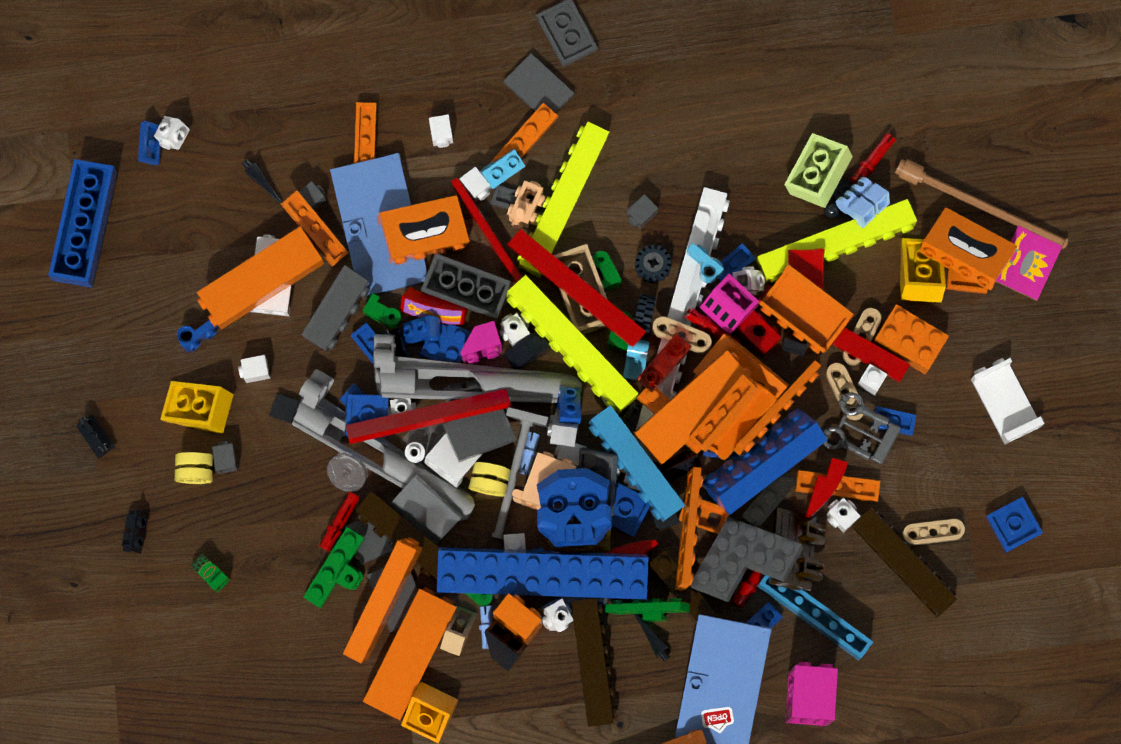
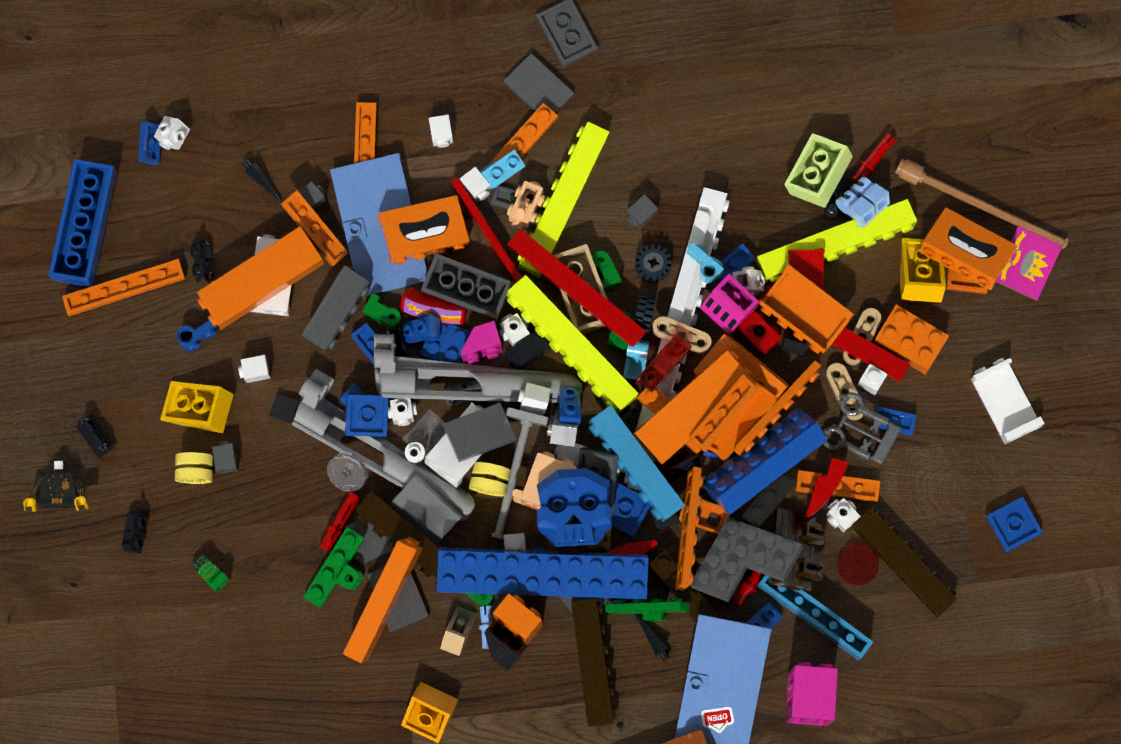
(57, 490): none -> clear smoke torso
(123, 287): none -> orange plate
(200, 252): none -> black hinge
(410, 653): orange brick -> none
(428, 416): red tile -> none
(529, 453): light blue pin -> none
(534, 399): none -> white brick
(556, 615): white brick -> none
(705, 323): red pin -> none
(858, 565): none -> clear red tile
(942, 531): tan plate -> none

